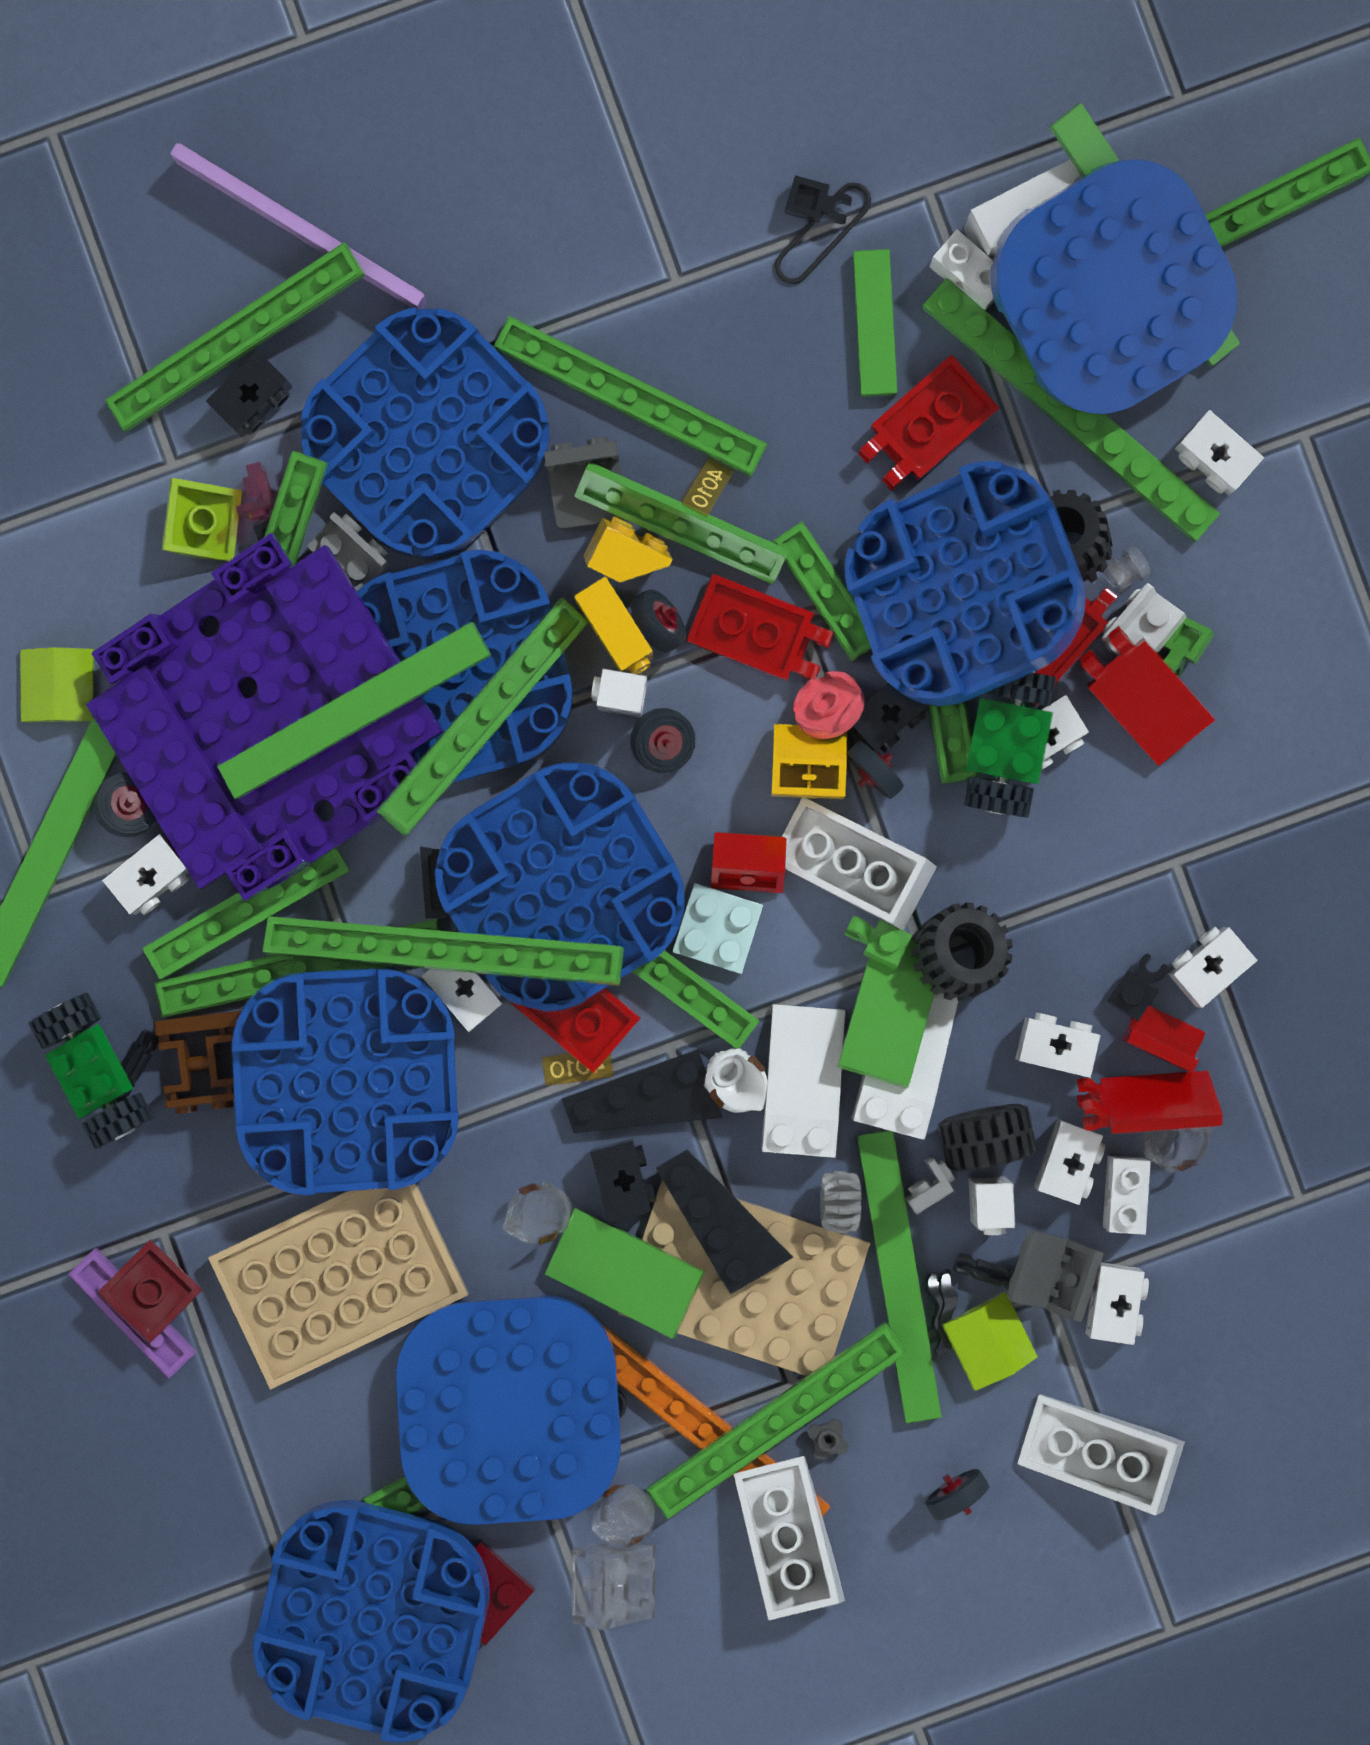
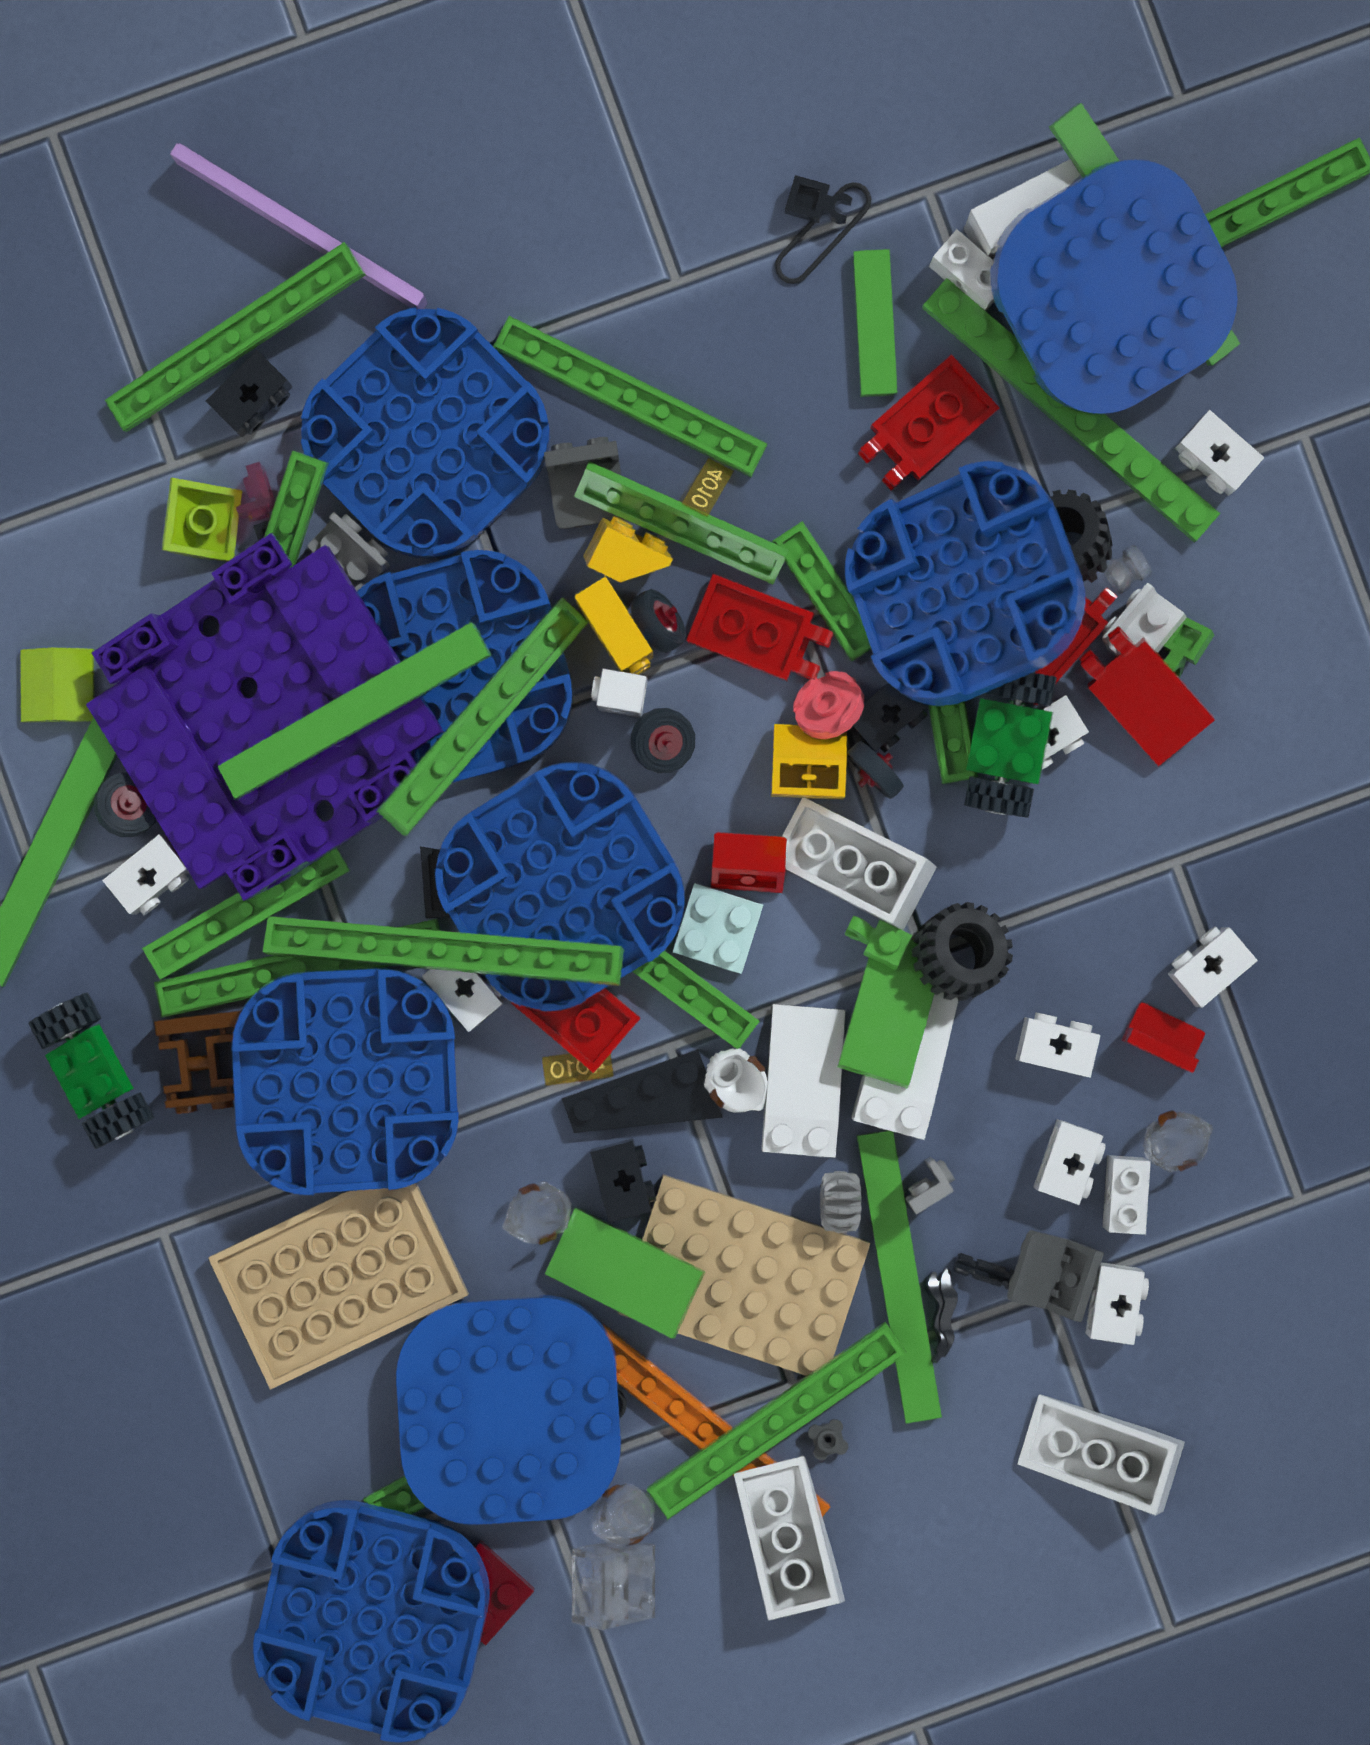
(139, 1056): black axle -> none
(149, 1291): dark red plate -> none
(167, 1351): medium lavender tile -> none
(726, 1230): black wing -> none
(957, 1494): black wheel -> none
(987, 1137): black tyre -> none
(990, 1341): lime slope -> none
(991, 1204): white brick -> none
(1135, 992): black plate -> none
(1150, 1102): red tile -> none

